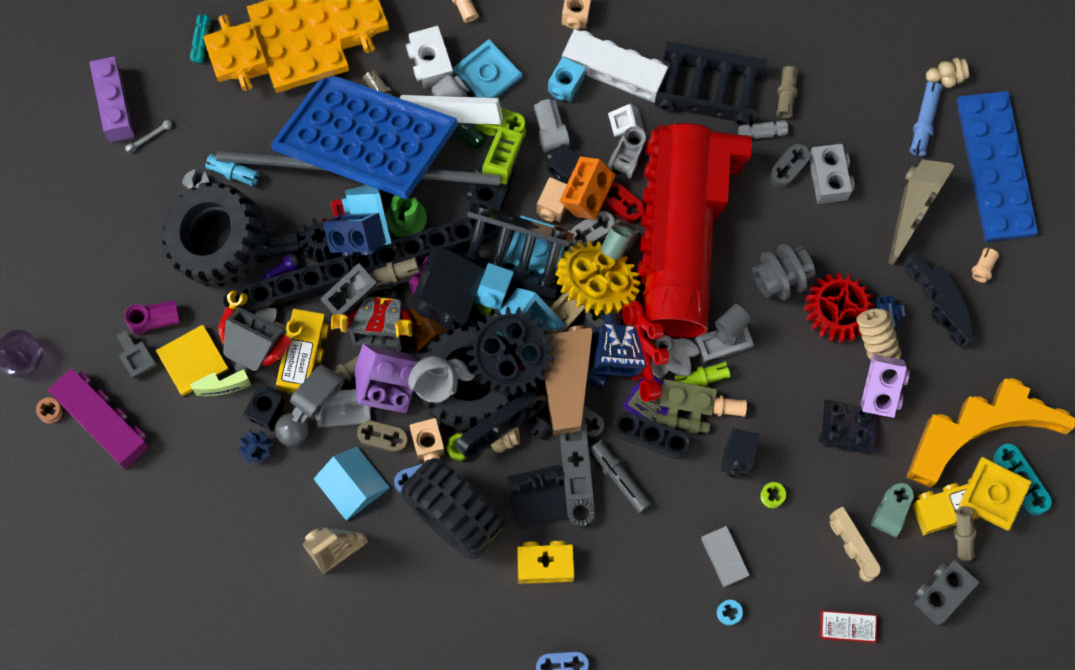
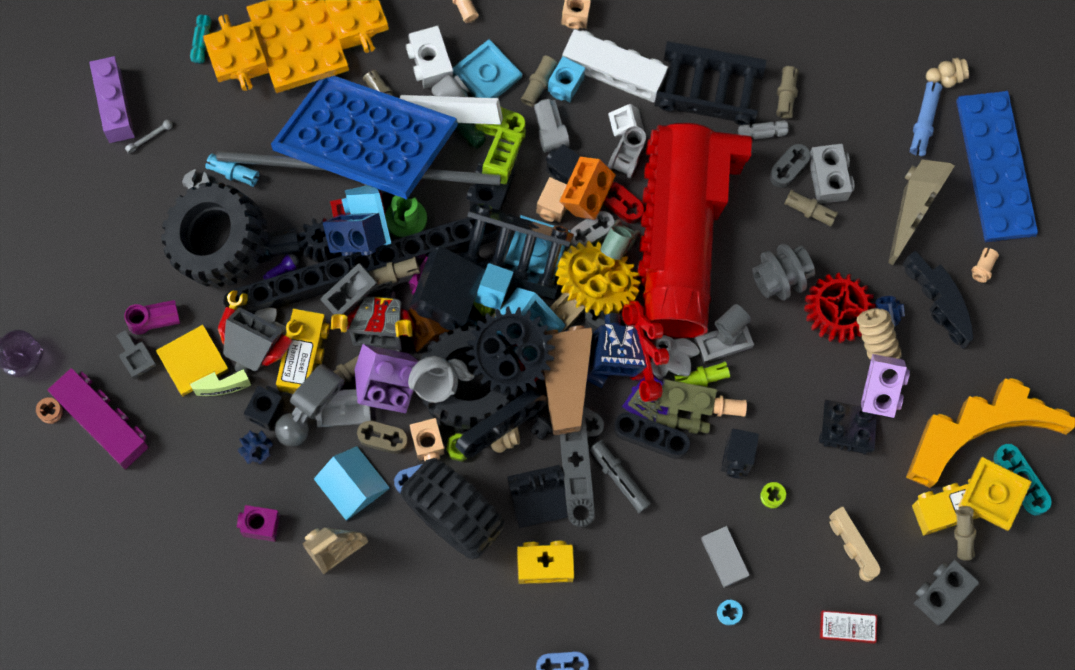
(267, 531): none -> magenta brick
(539, 81): none -> dark tan pin
(810, 208): none -> dark tan pin
(890, 513): sand green piece -> none

